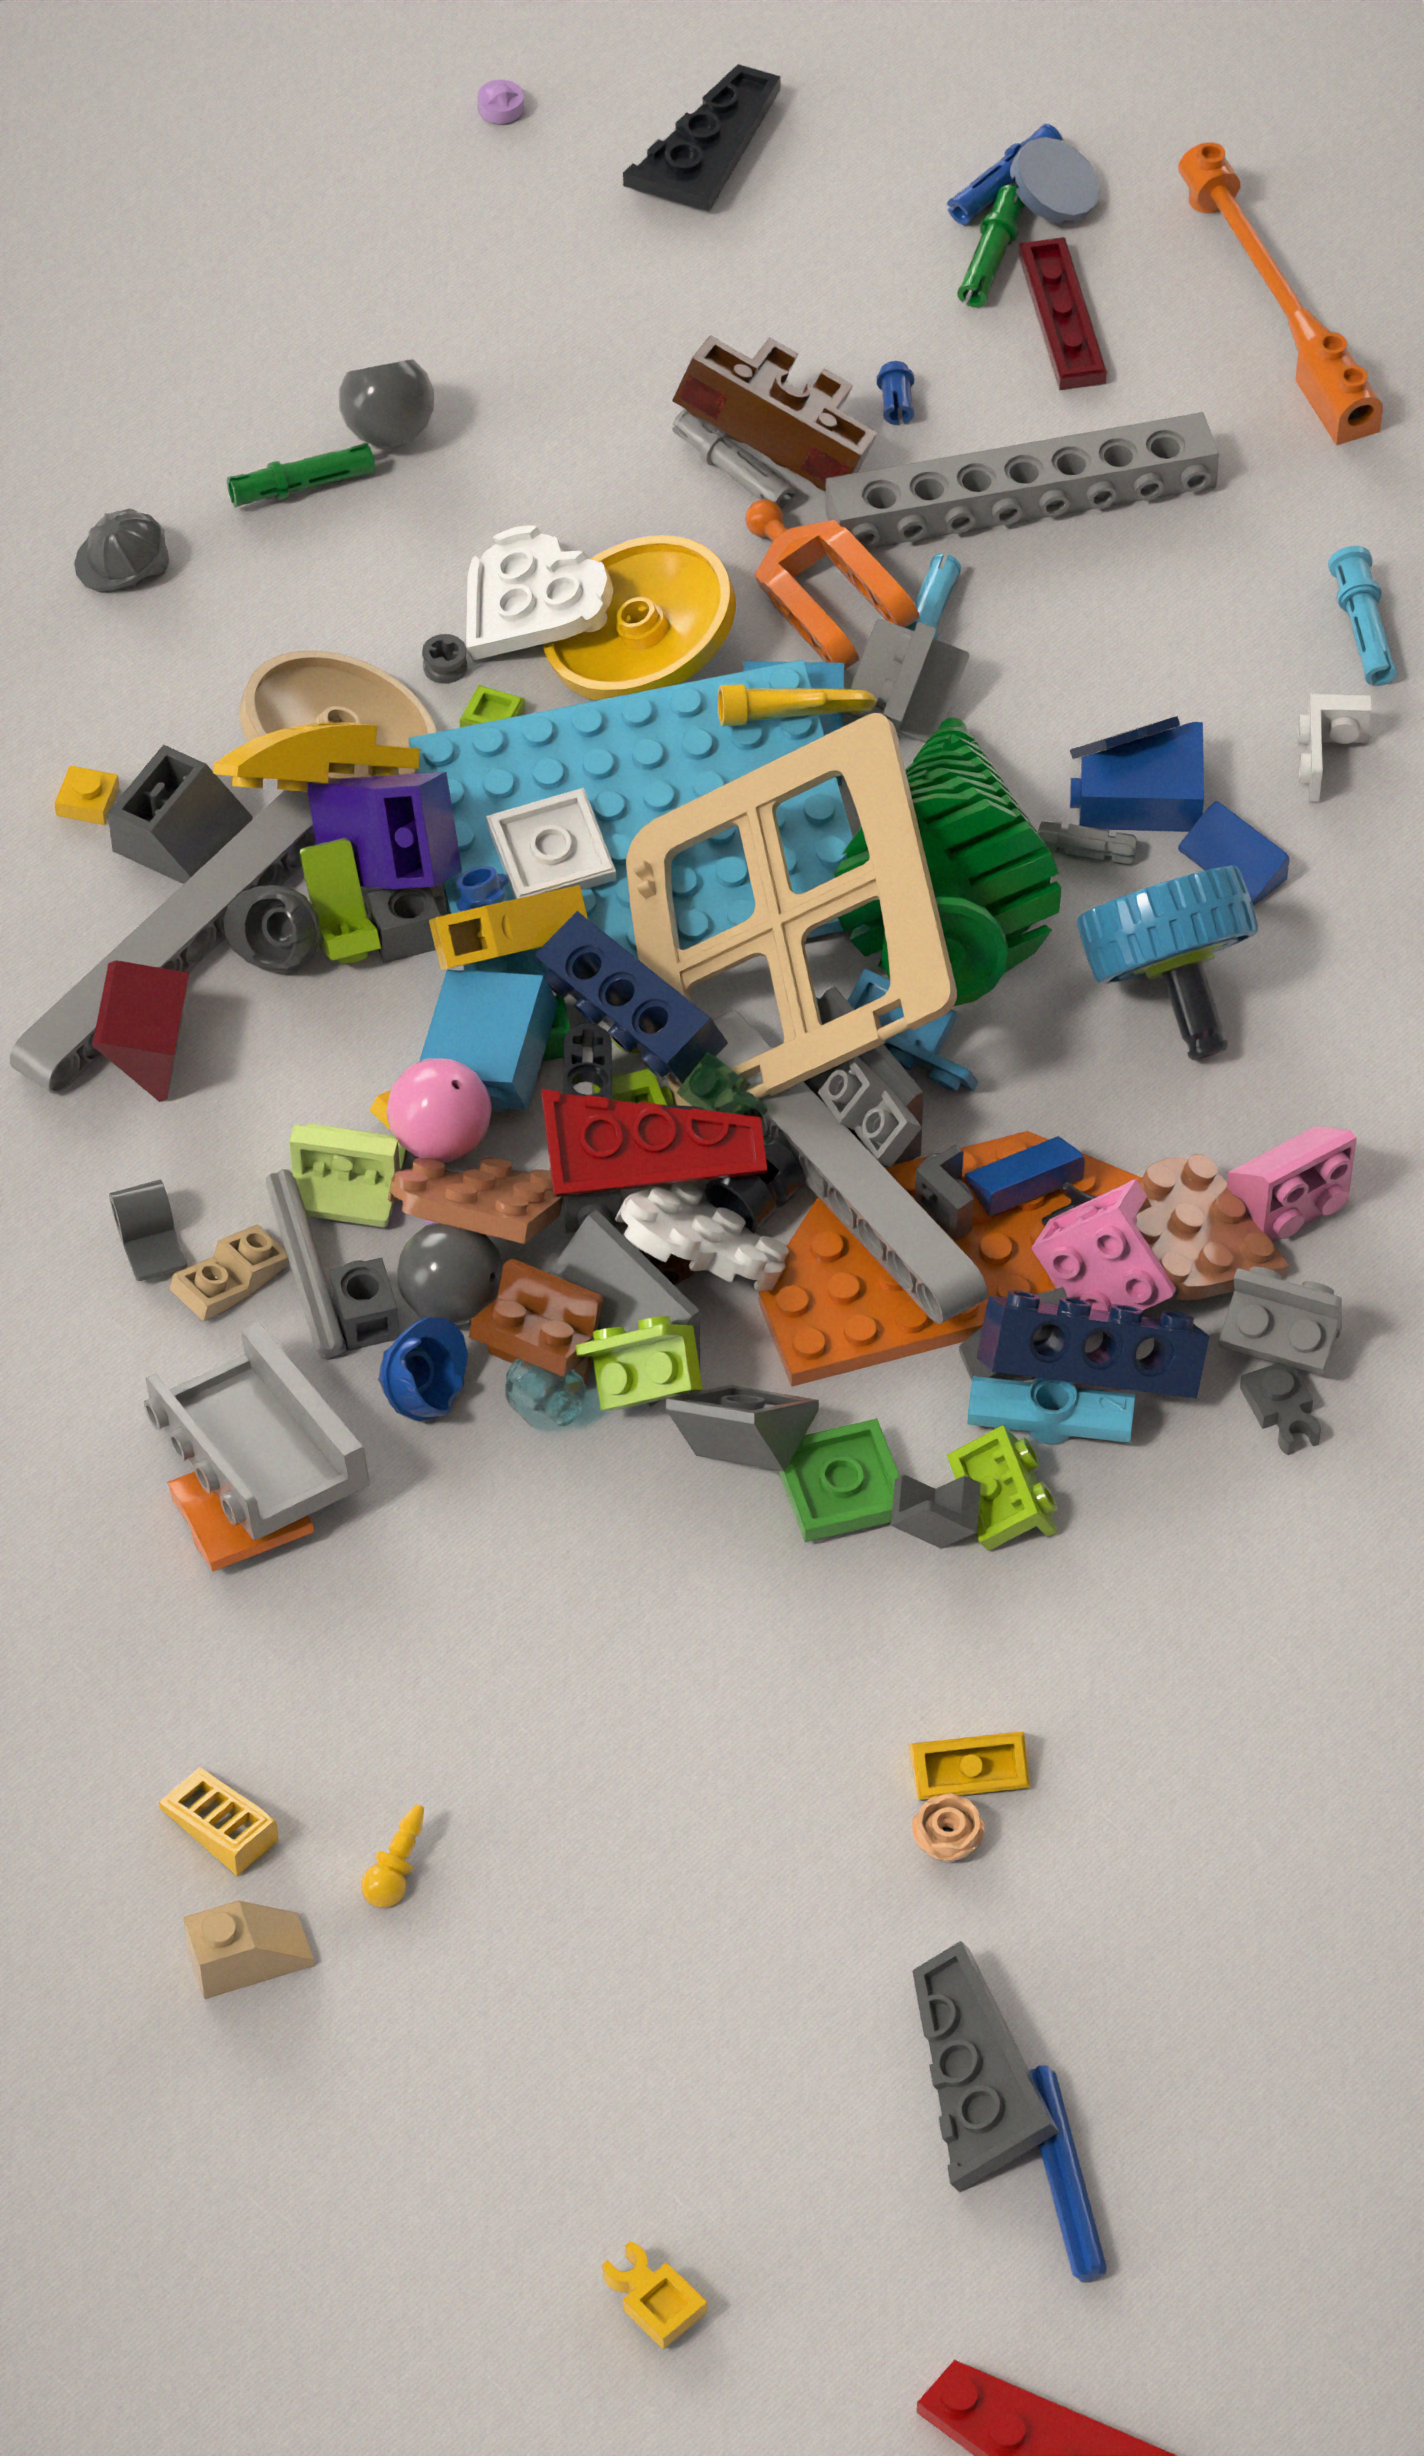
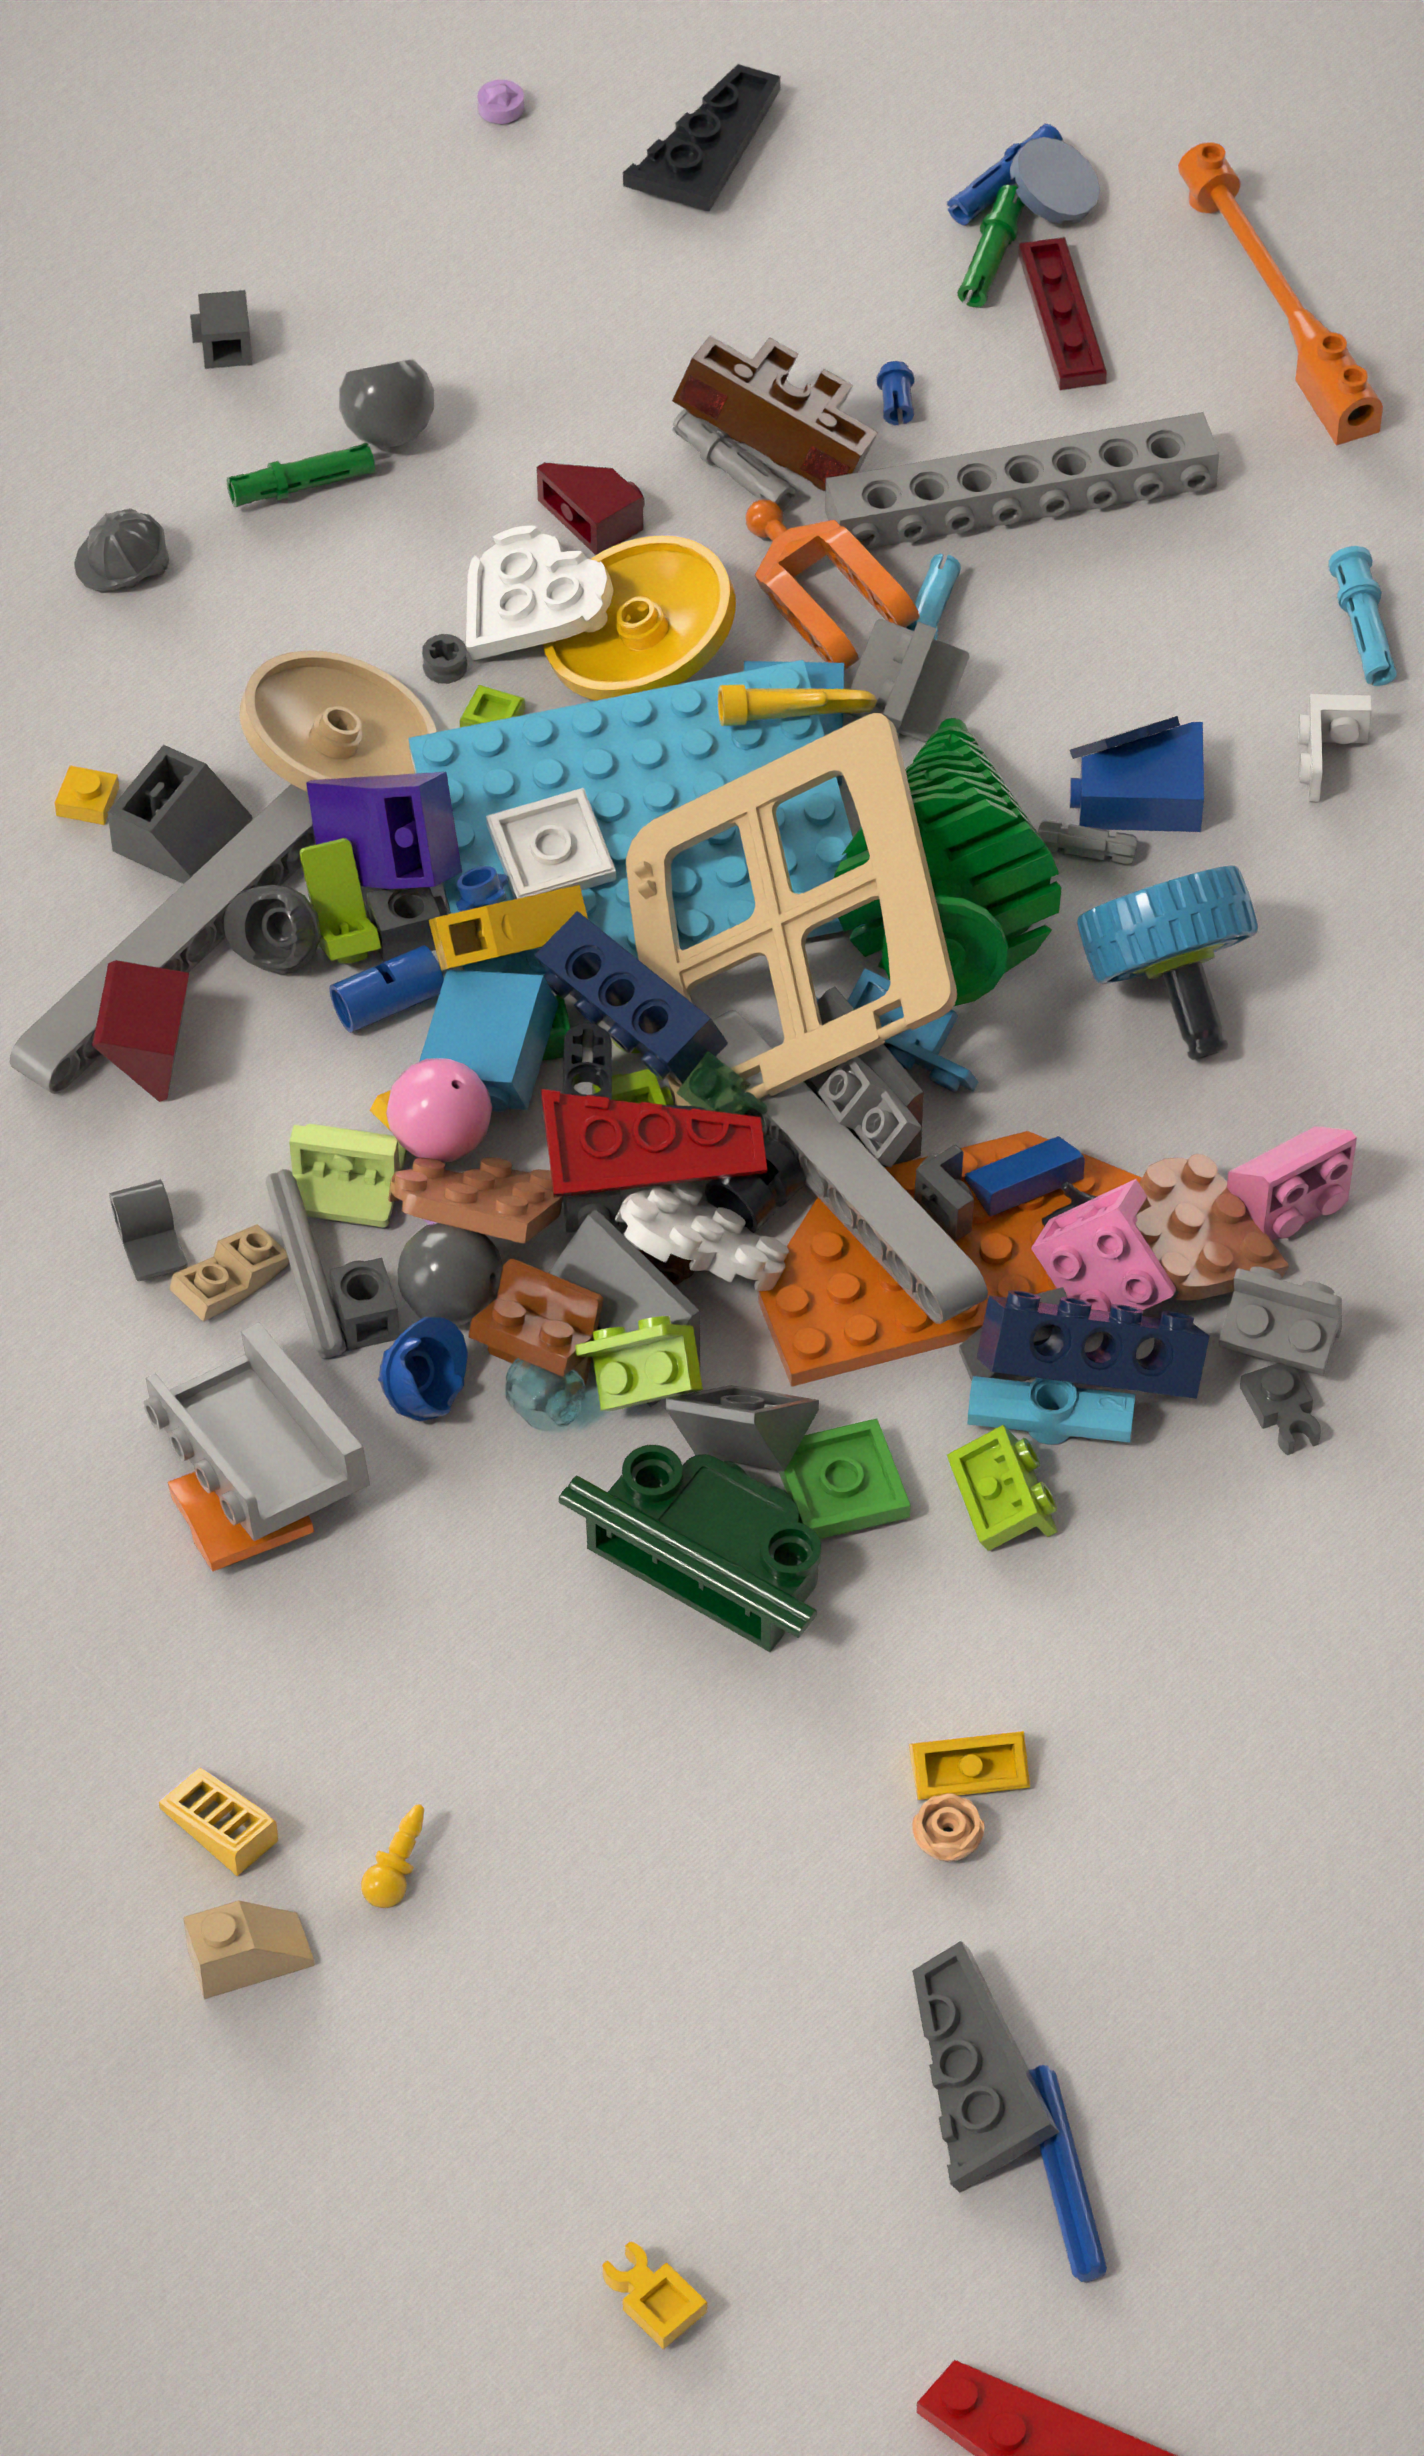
(223, 329): none -> dark grey brick
(310, 753): yellow slope -> none
(386, 988): none -> blue pin
(591, 503): none -> dark red slope
(706, 1540): none -> dark green brick
(936, 1514): dark grey panel -> none
(1227, 840): blue slope -> none

